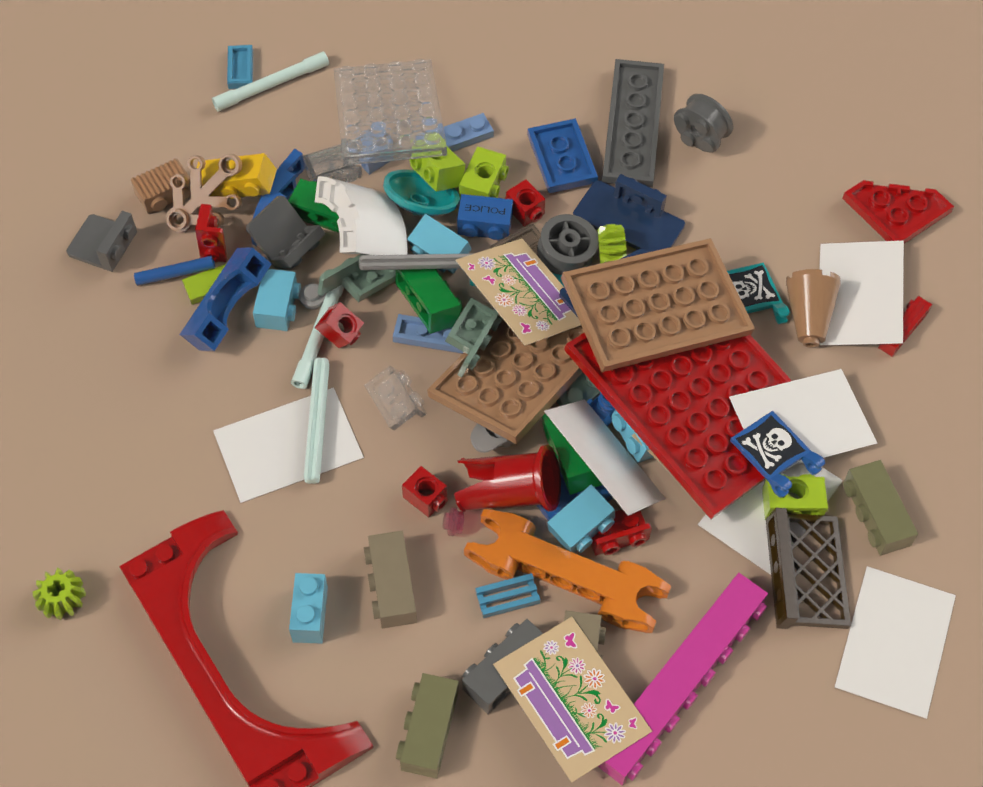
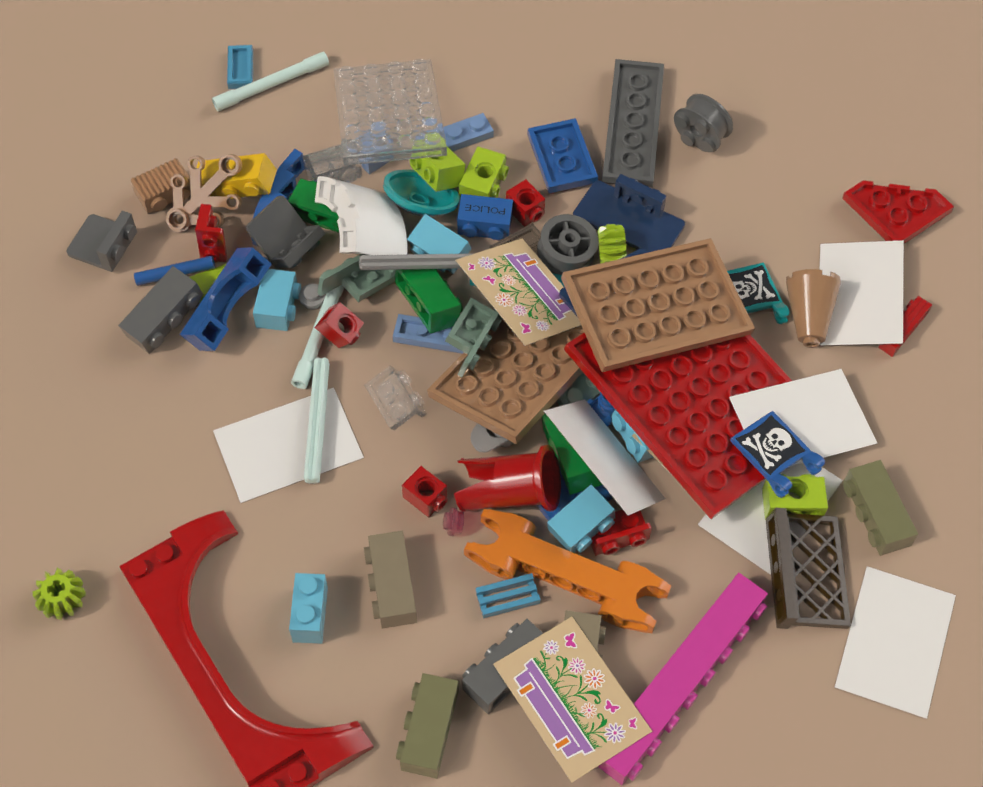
(161, 310): none -> dark grey brick

